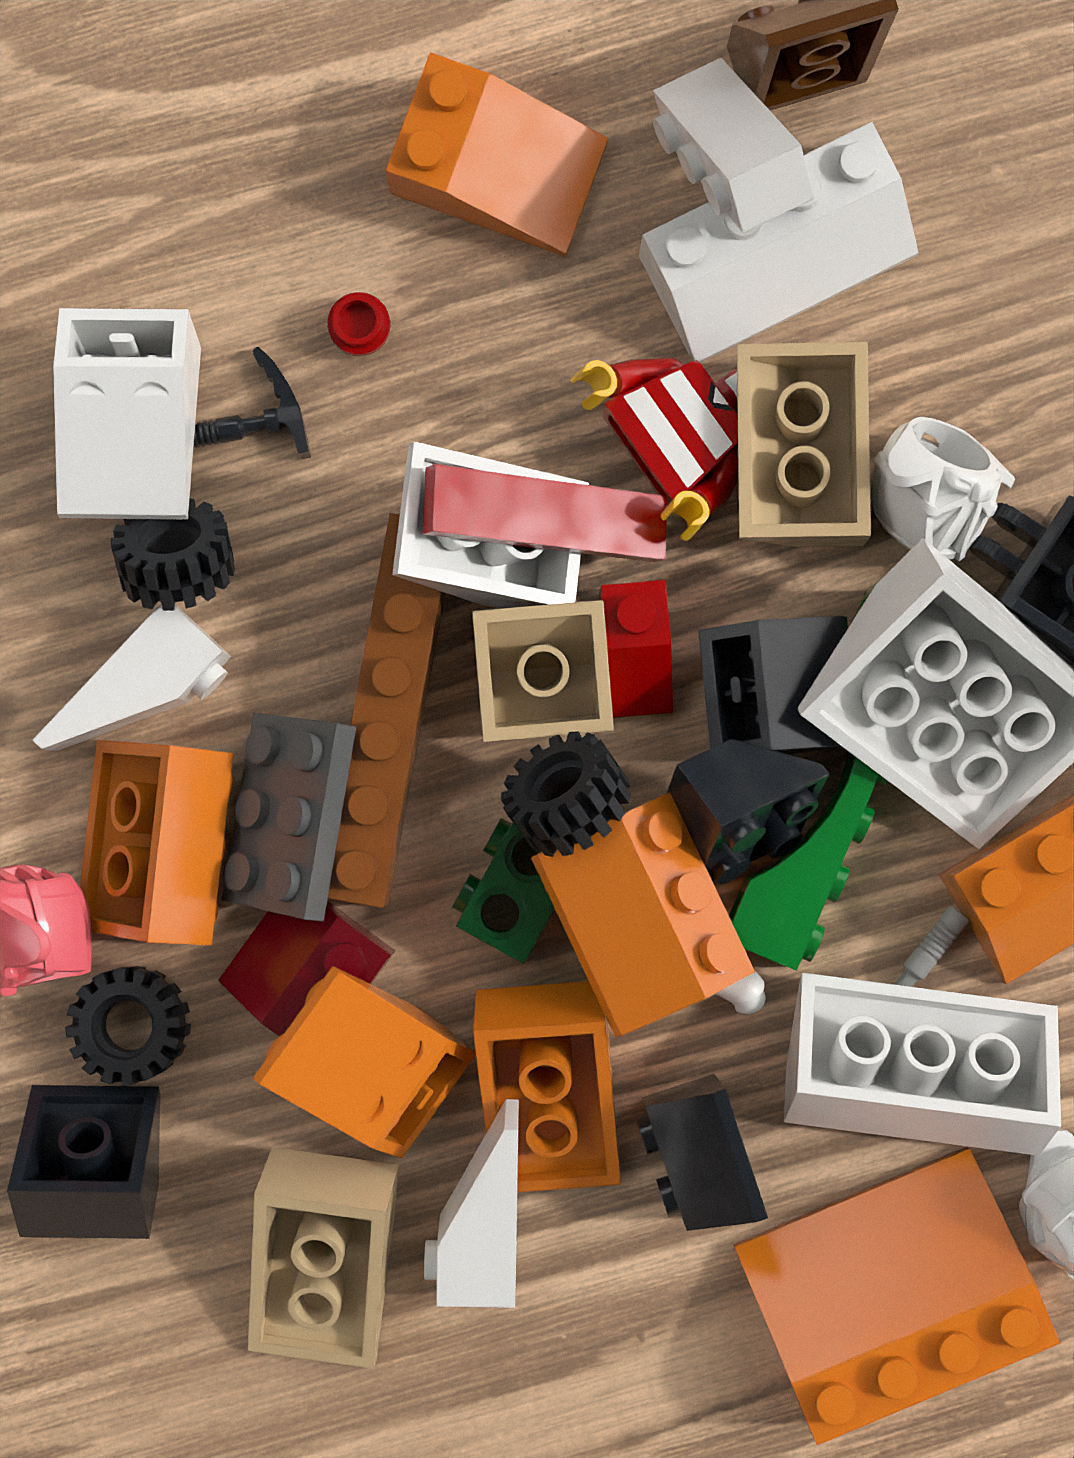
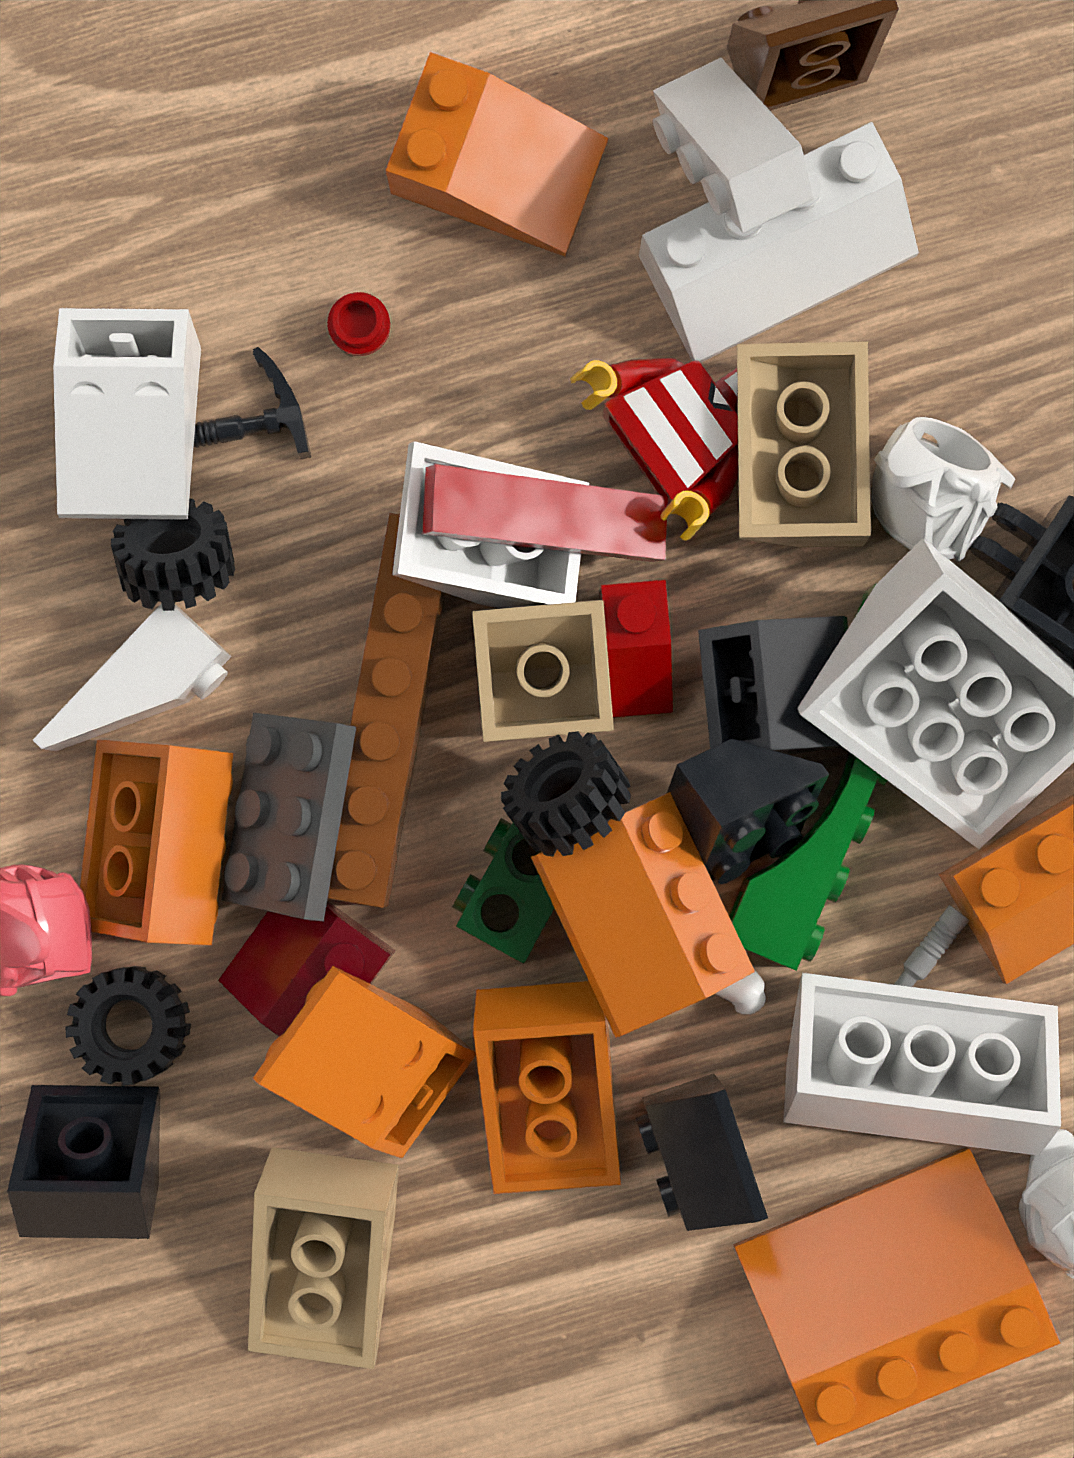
(479, 1224): white slope -> none

